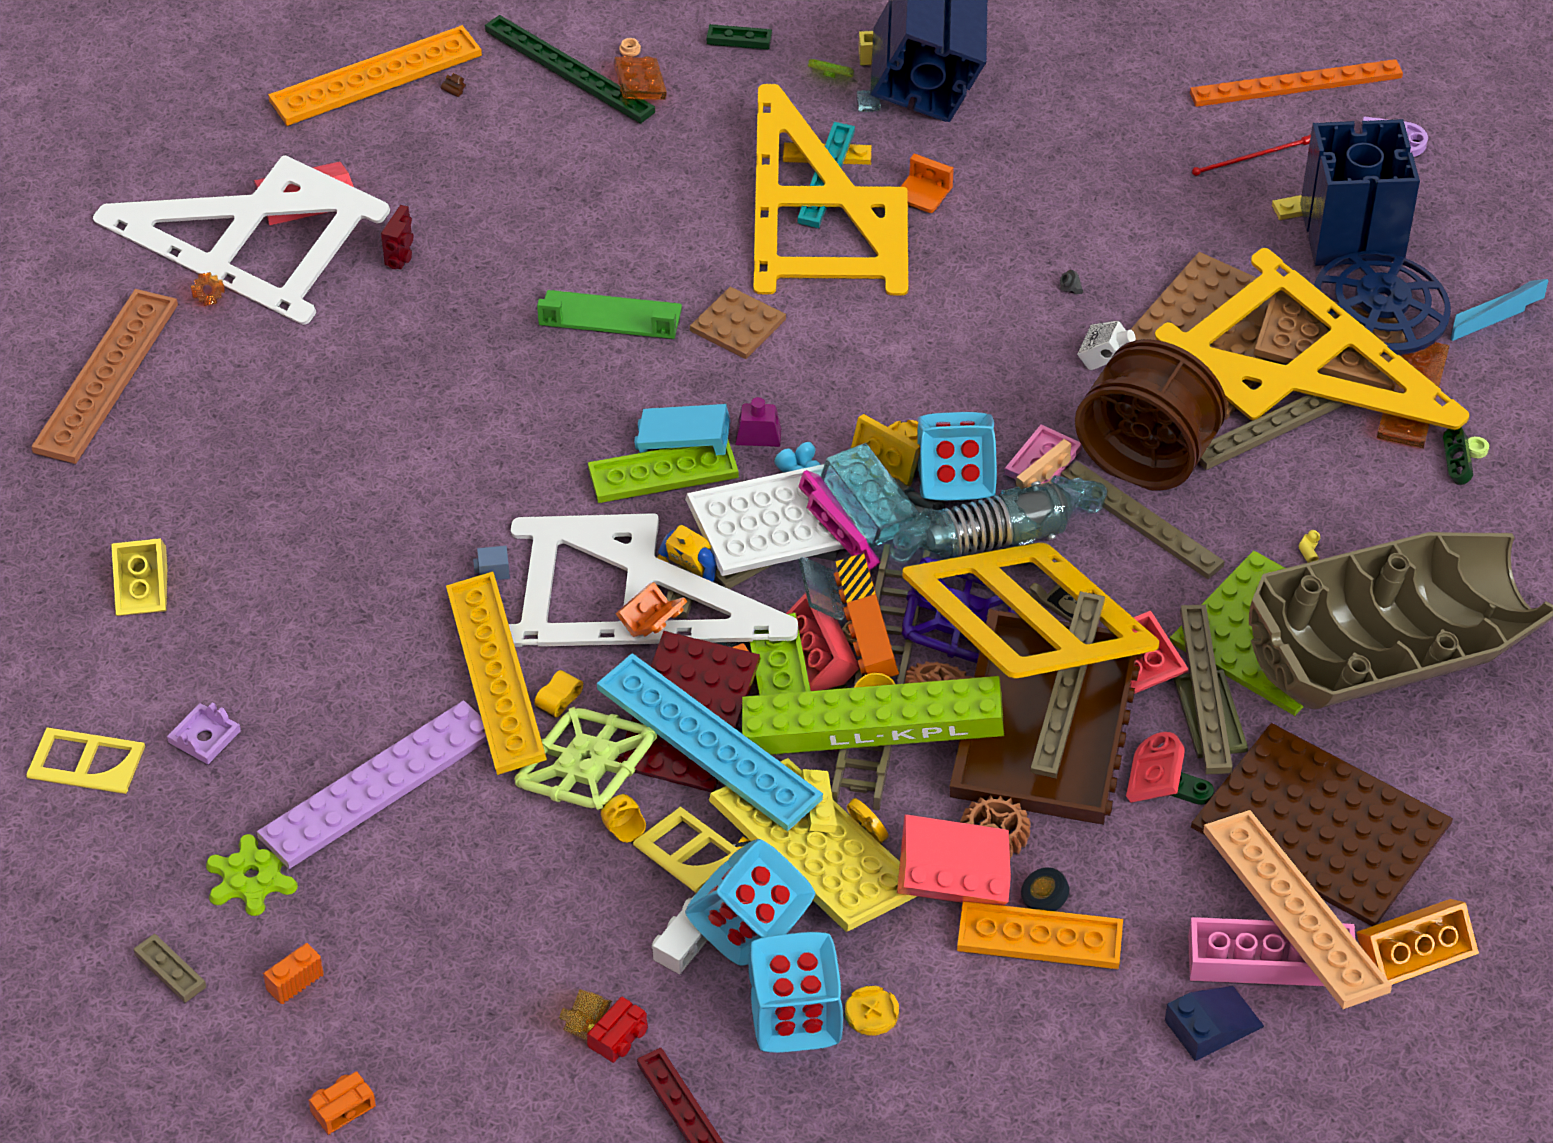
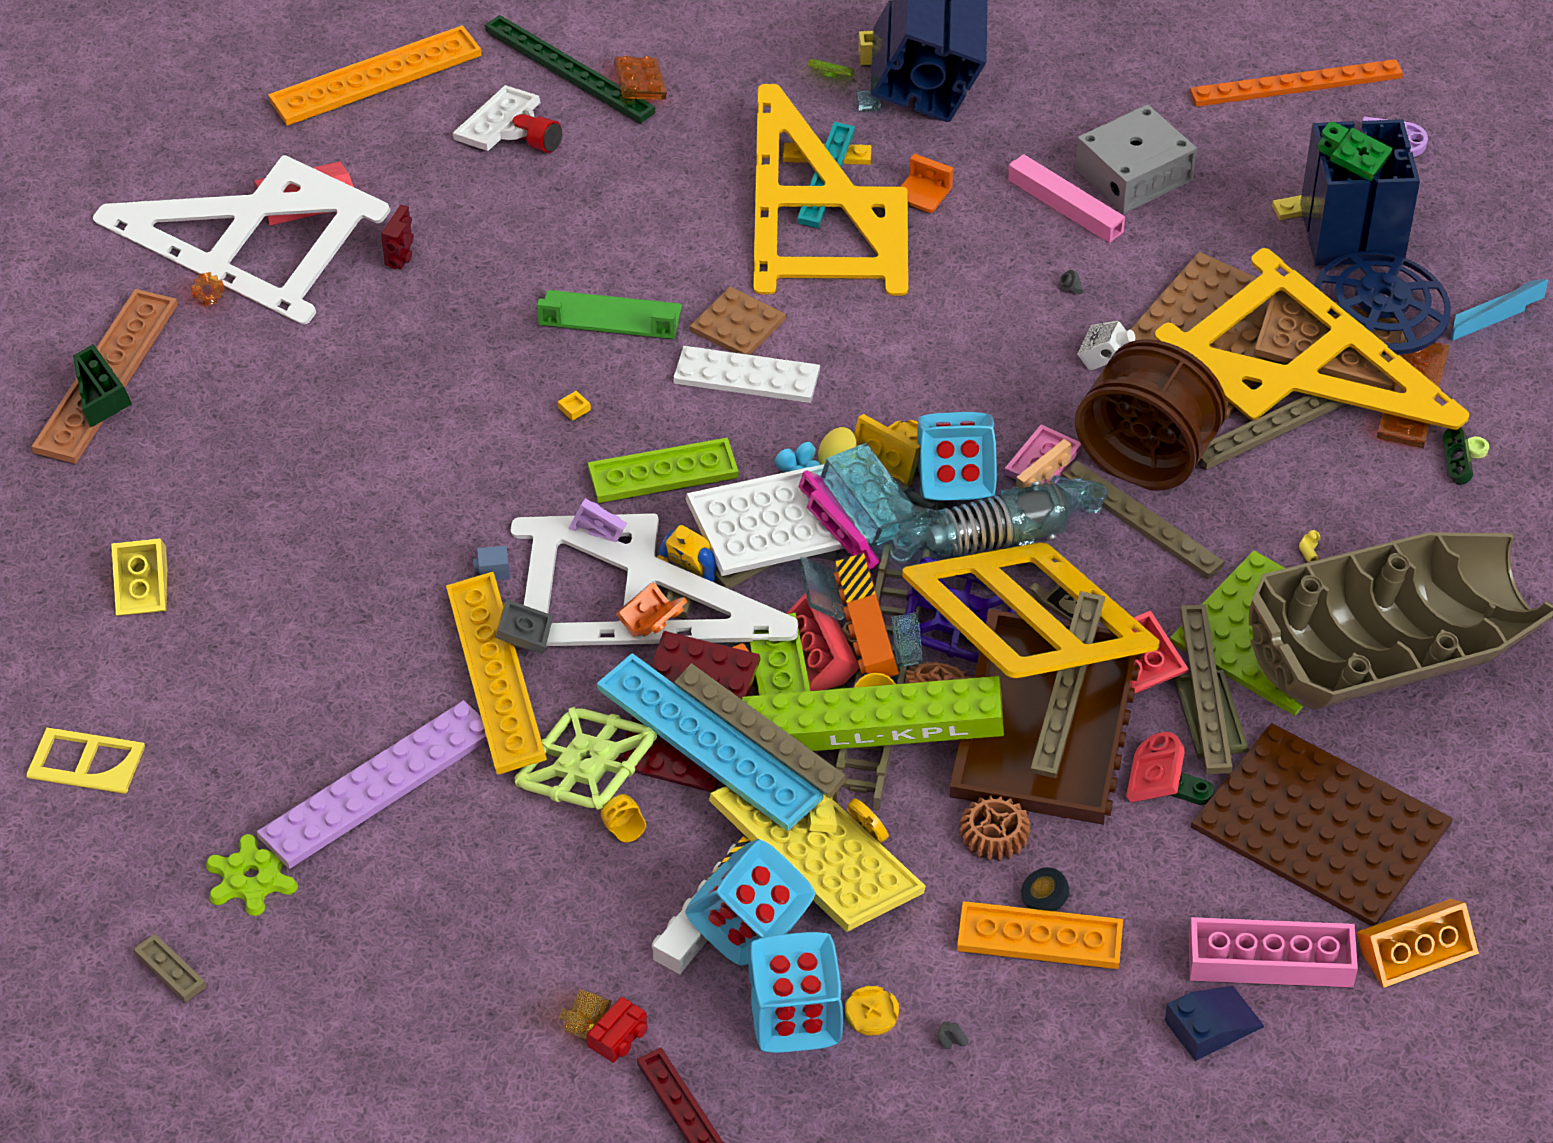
(98, 386): none -> dark green wedge
(204, 719): lavender piece -> none
(293, 973): orange brick -> none
(341, 1102): orange brick -> none
(453, 85): reddish brown plate -> none
(510, 117): none -> white plate
(524, 626): none -> dark grey plate
(558, 693): yellow axle -> none
(574, 405): none -> yellow plate
(598, 521): none -> lavender wing
(630, 47): light nougat plate -> none
(684, 428): medium azure panel -> none
(691, 876): light yellow window -> none
(739, 36): dark green plate -> none
(747, 374): none -> white plate
(758, 425): magenta torso -> none
(761, 730): none -> dark tan plate
(835, 442): none -> light yellow dish
(907, 639): none -> clear light blue plate
(951, 1033): none -> dark grey plate
(954, 861): coral slope -> none
(1066, 198): none -> bright pink brick
(1135, 158): none -> light grey gear
(1297, 910): light nougat plate -> none
(1304, 140): red piece -> none
(1346, 149): none -> green plate

